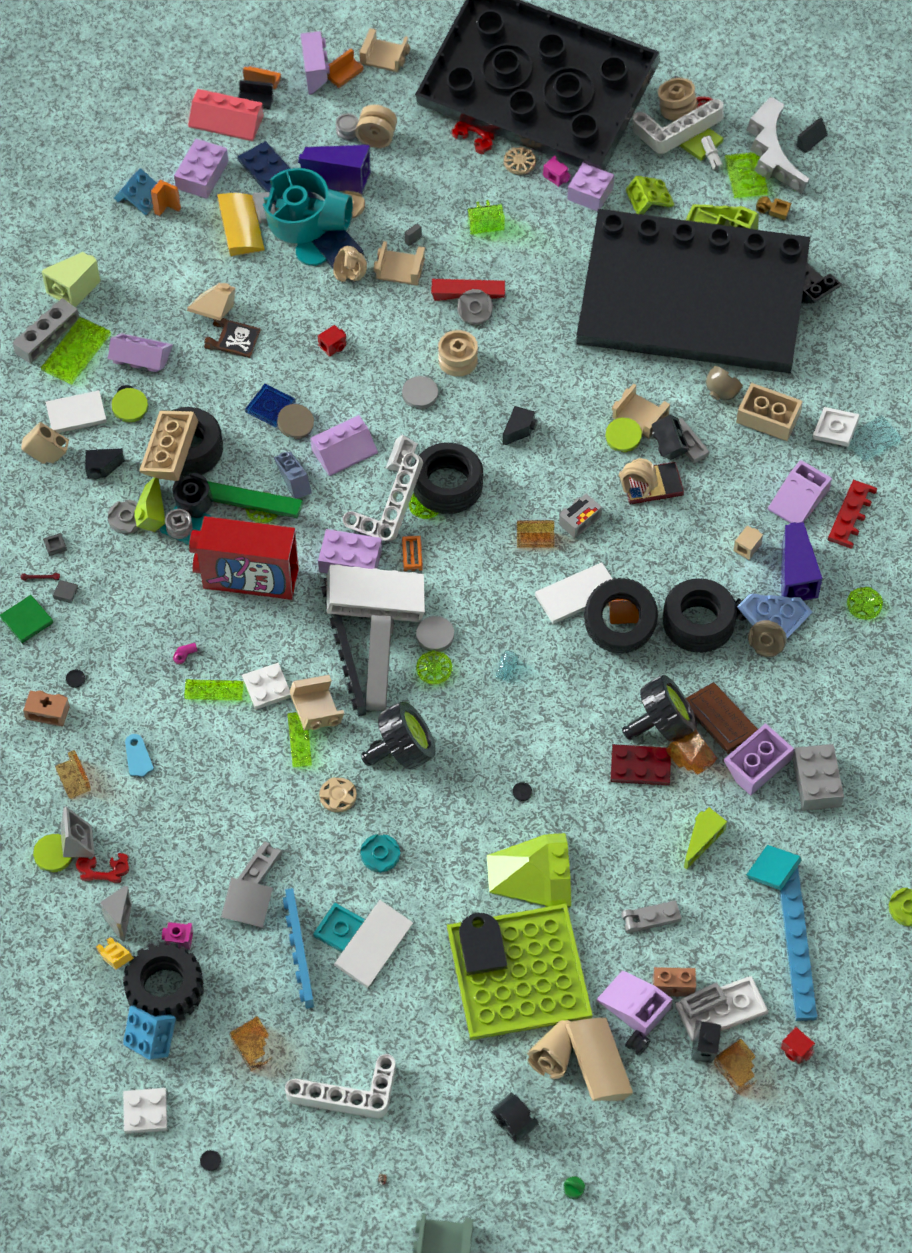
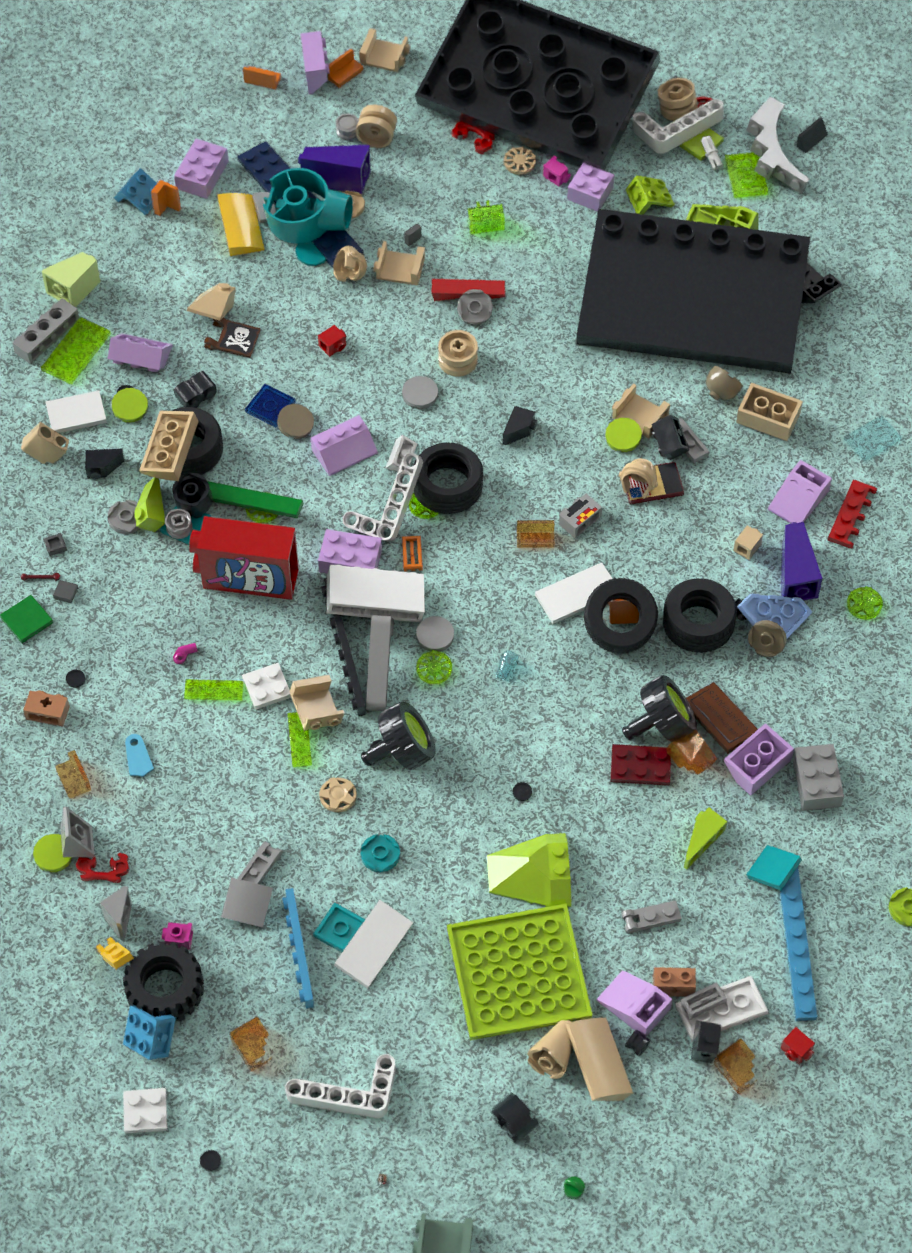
(195, 390): none -> black brick
(225, 115): coral slope -> none
(257, 92): black panel -> none
(293, 475): sand blue slope -> none
(482, 946): black tile -> none
(778, 208): pearl gold plate -> none
(836, 426): white plate -> none

